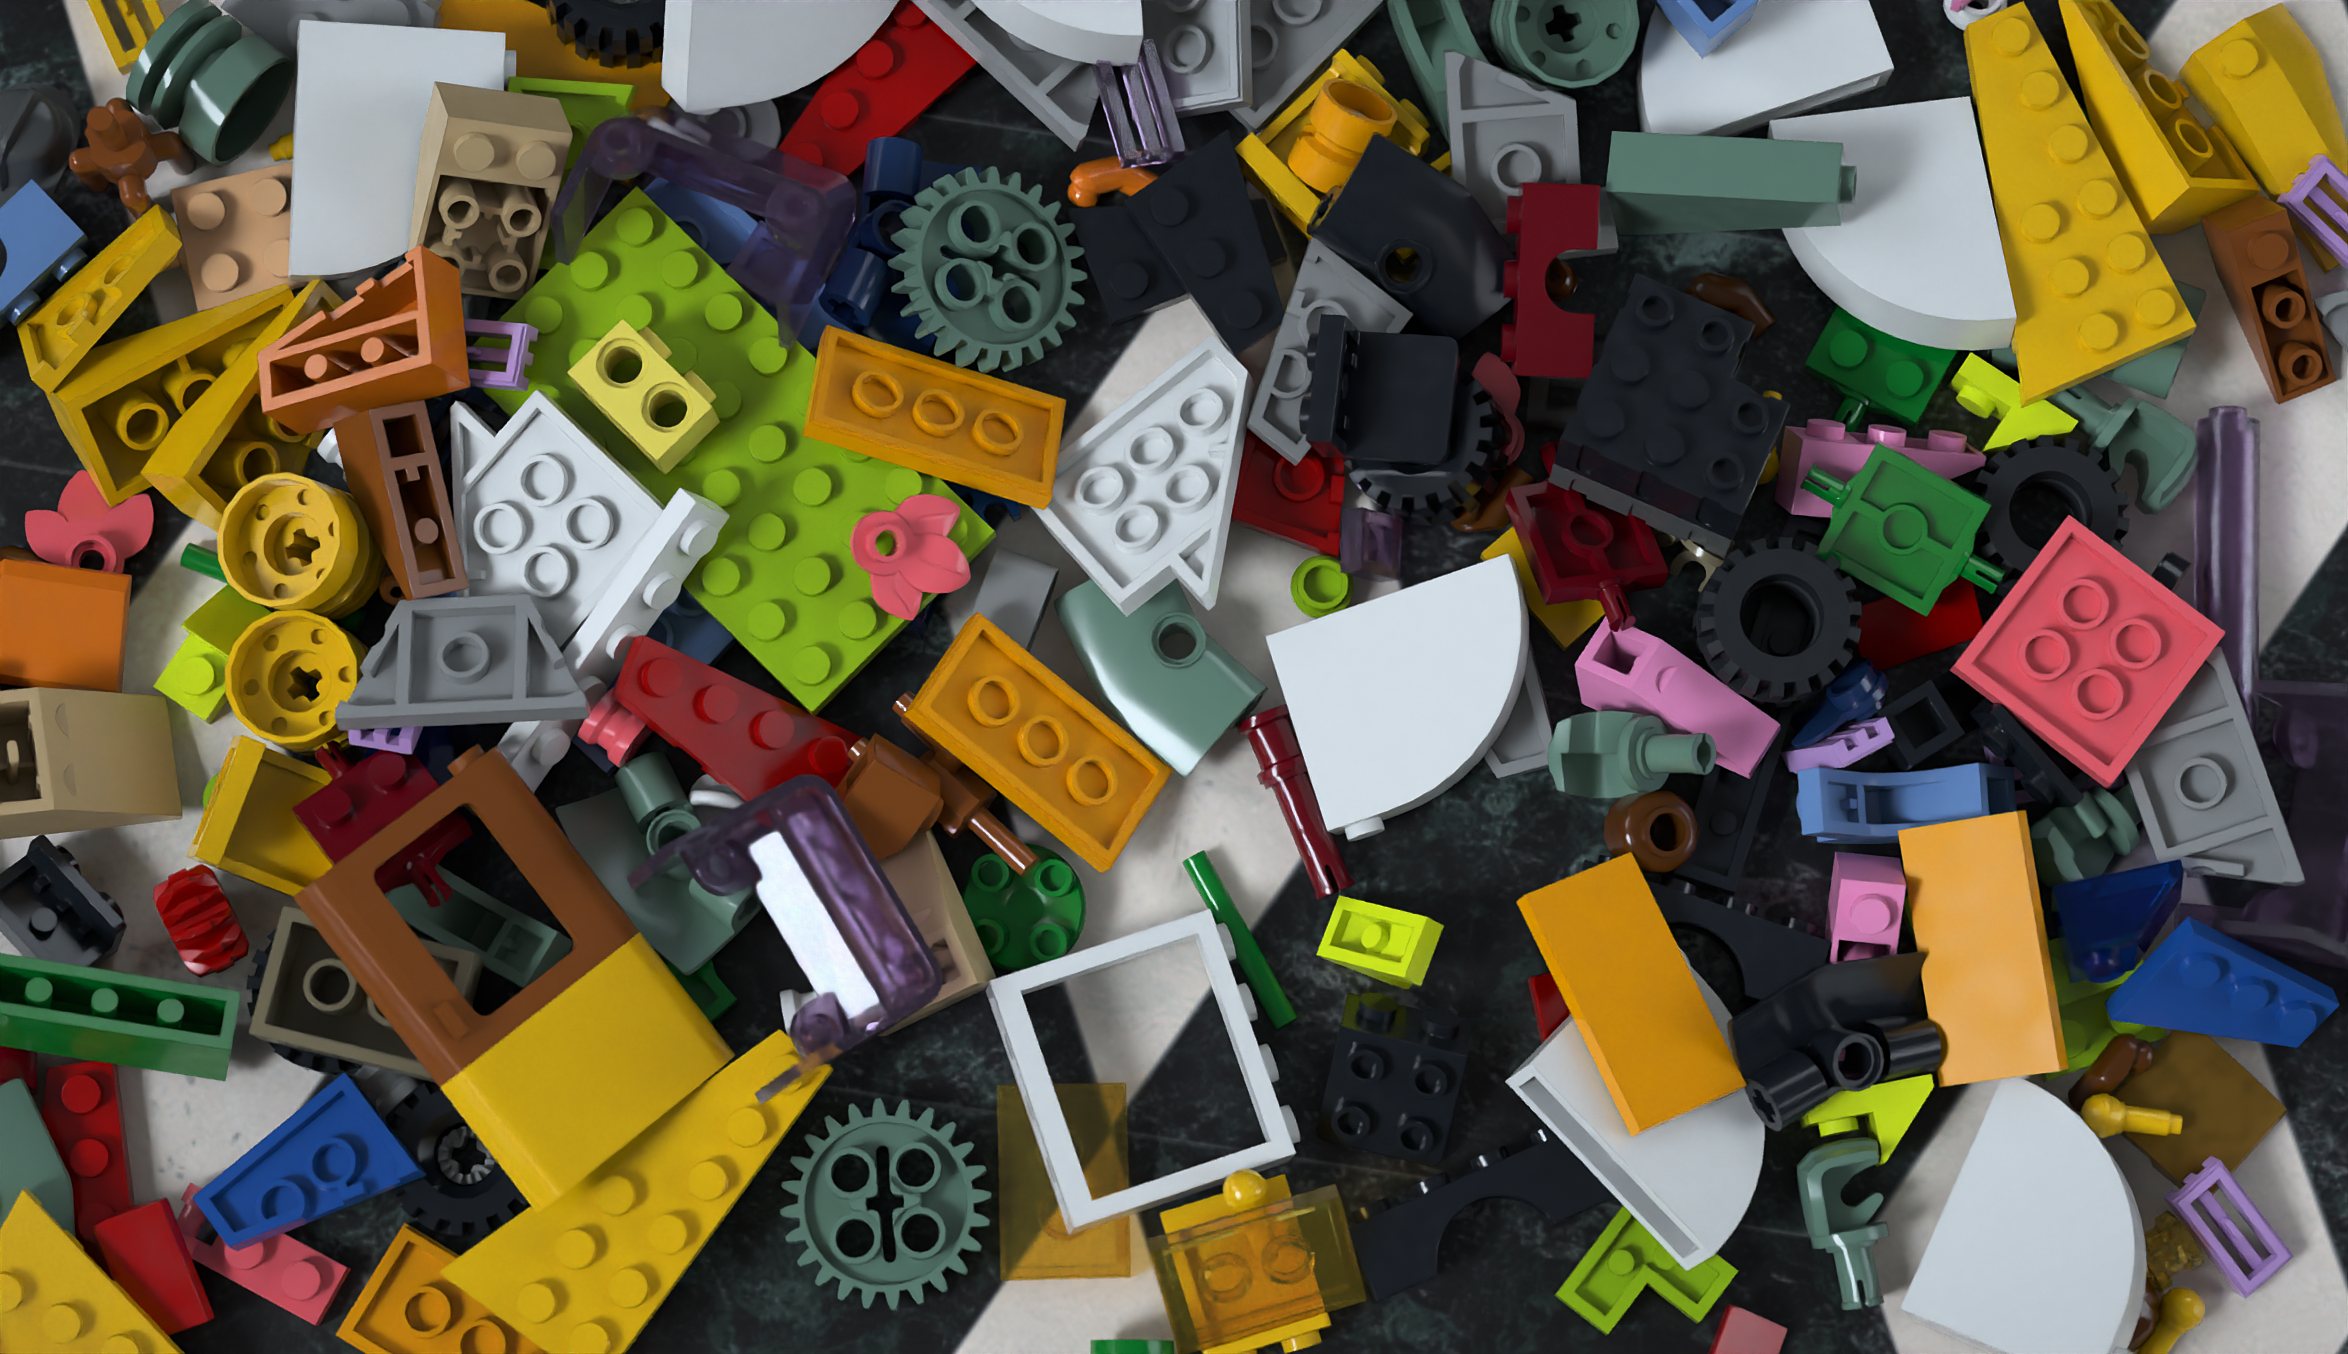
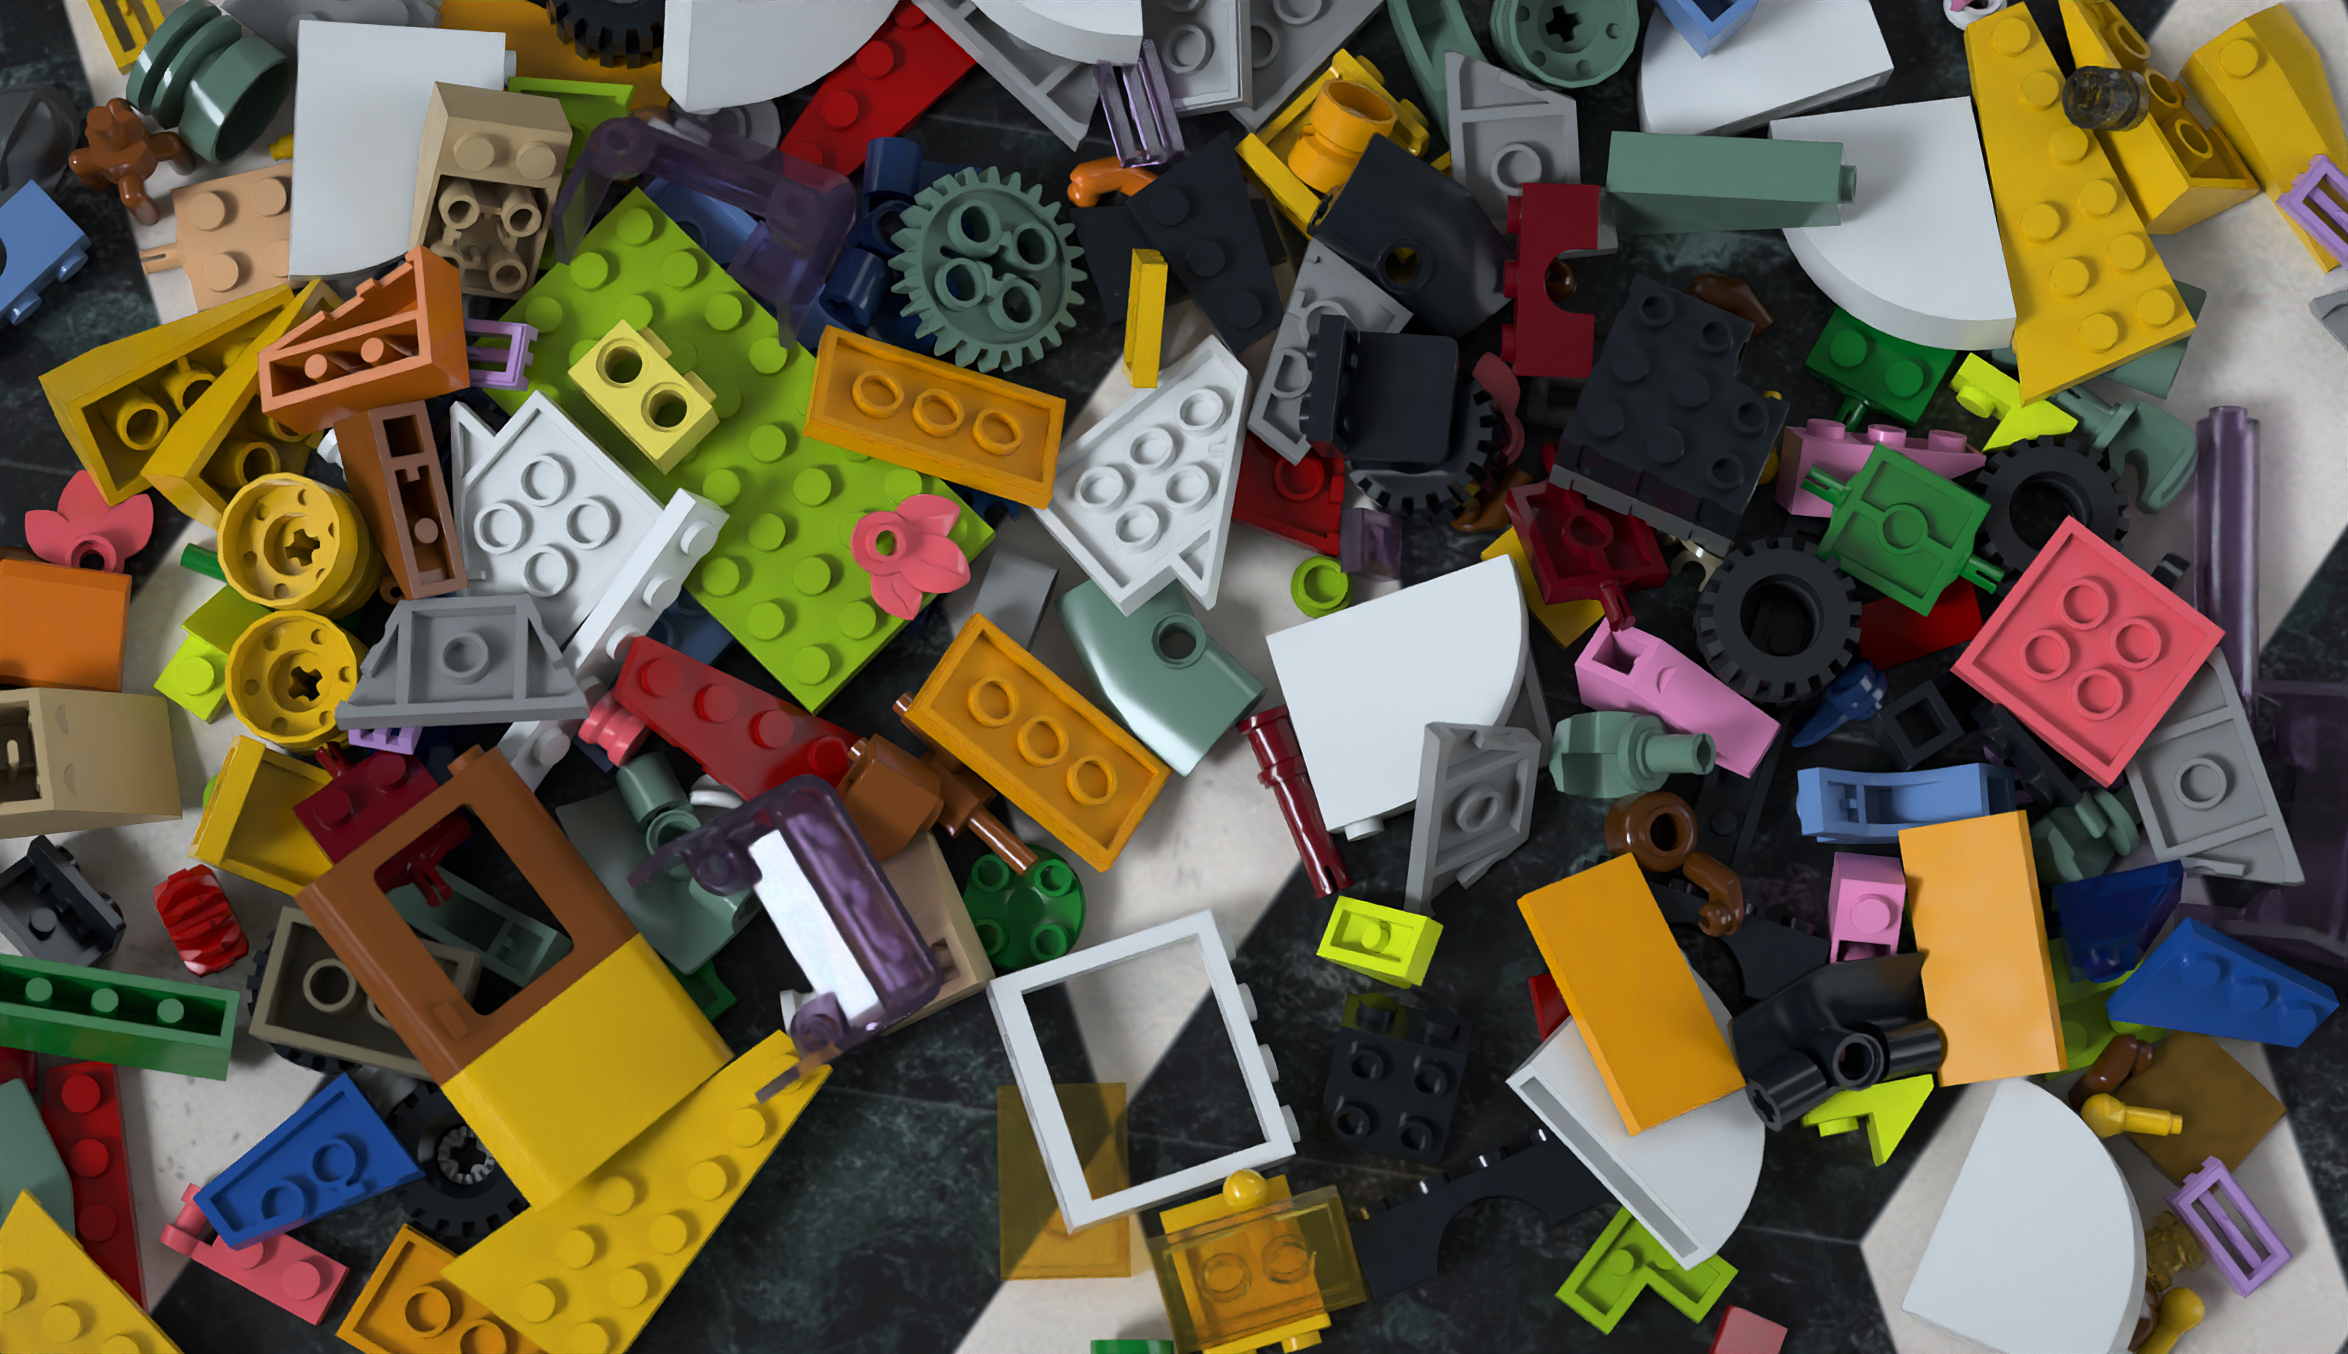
(94, 298): yellow wing -> none
(154, 1264): red slope -> none
(826, 1209): sand green gear -> none
(1145, 318): none -> yellow tile
(1247, 951): green bar -> none
(1469, 805): none -> light grey wing
(1725, 907): none -> reddish brown arm
(1841, 747): lavender tile -> none
(1843, 1226): sand green piece -> none
(2106, 98): none -> clear smoke wheel
(2270, 294): dark orange slope -> none

